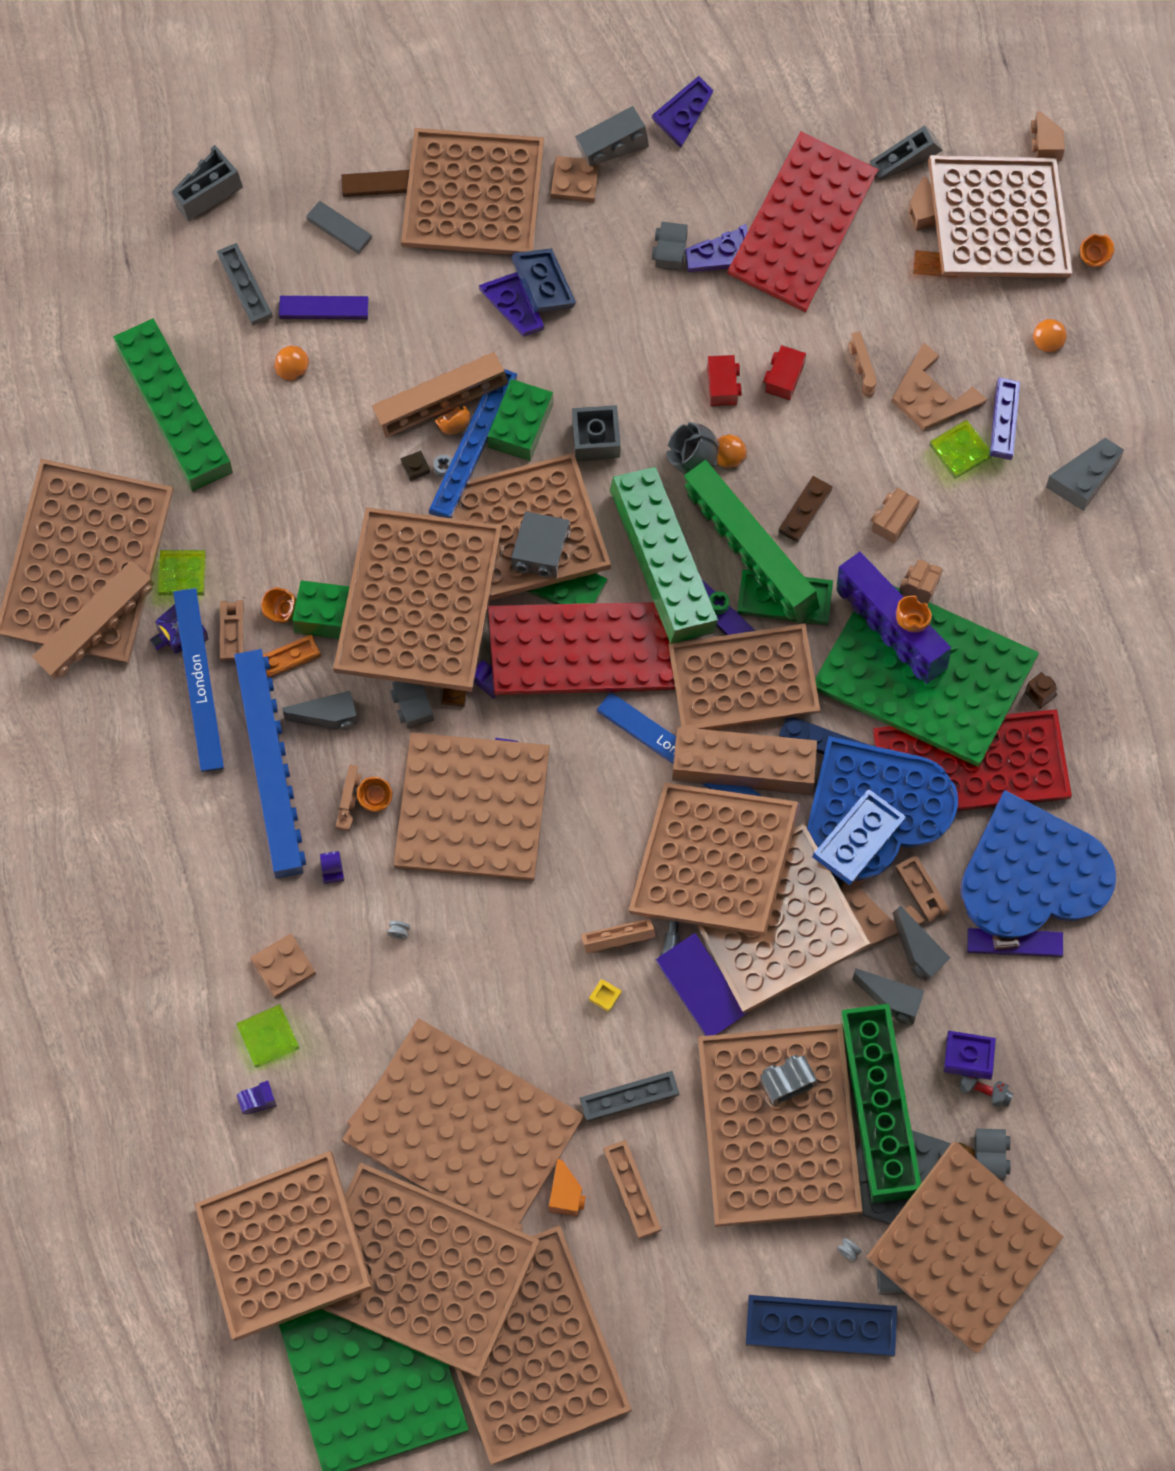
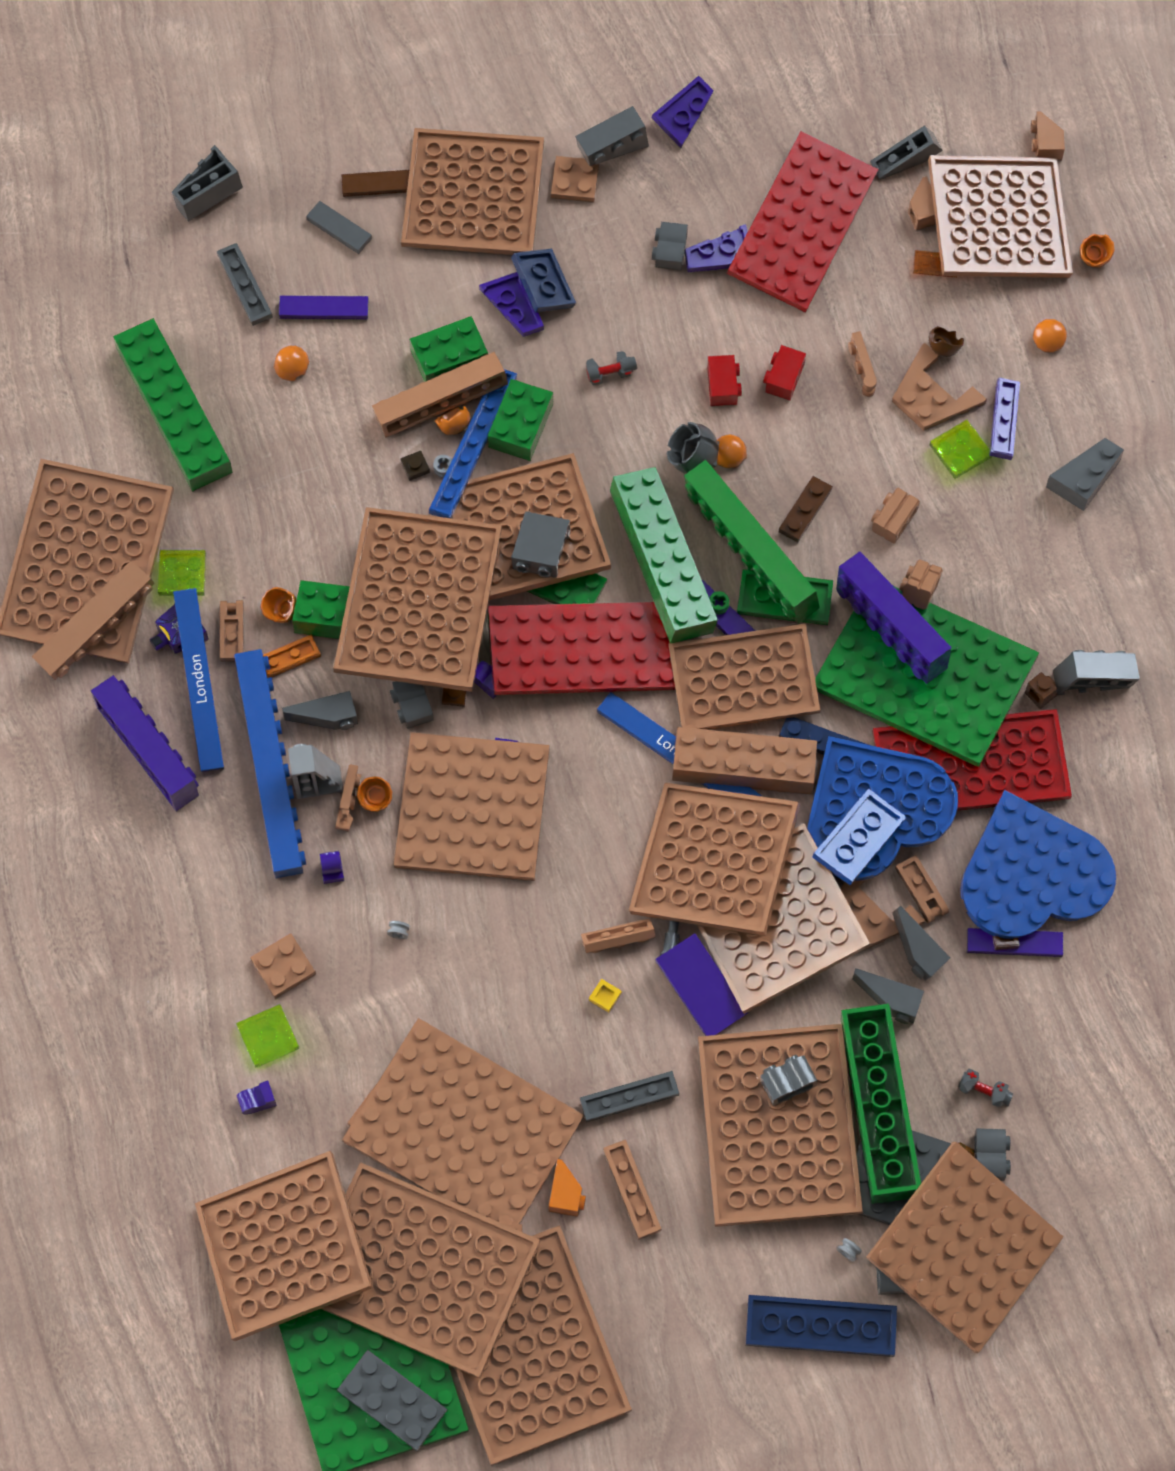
(145, 742): none -> dark purple brick
(313, 772): none -> light grey wedge
(392, 1400): none -> dark grey plate
(447, 348): none -> green brick
(596, 432): dark grey brick -> none
(623, 367): none -> dark grey piece
(912, 614): orange hair -> none
(944, 342): none -> reddish brown hair
(969, 1055): dark purple tile -> none
(1096, 669): none -> wedge

